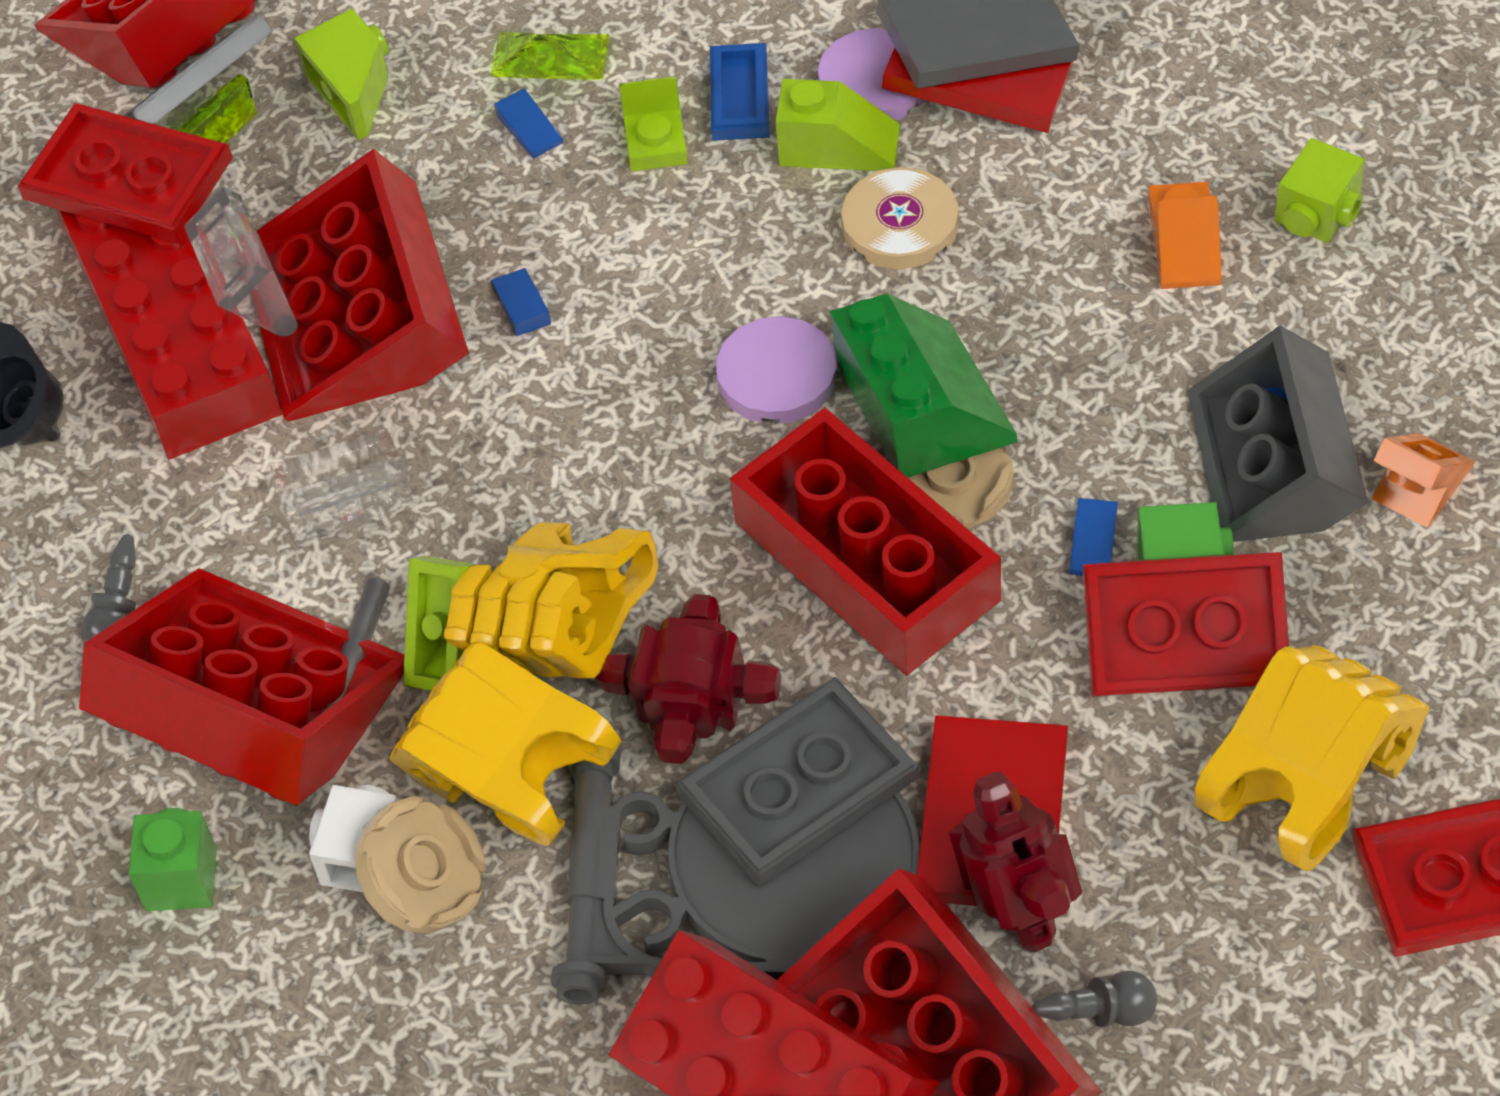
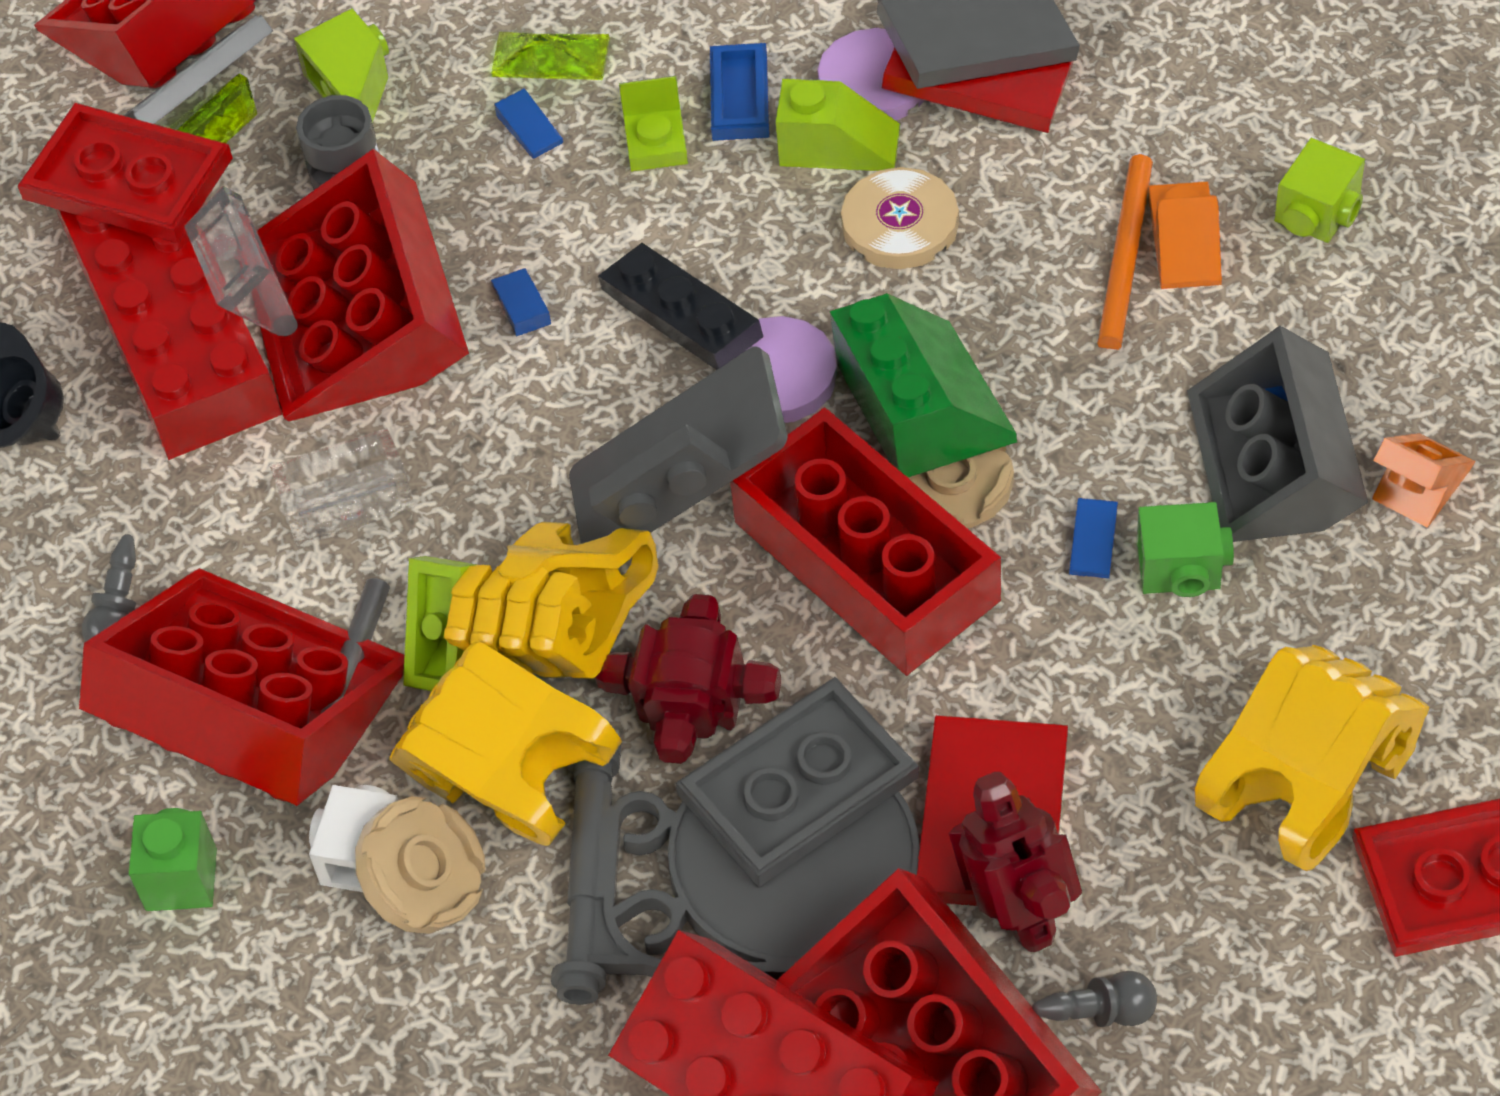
(334, 135): none -> dark grey wheel
(680, 306): none -> black plate
(681, 450): none -> dark grey bracket
(1125, 252): none -> orange bar
(1183, 622): red tile -> none

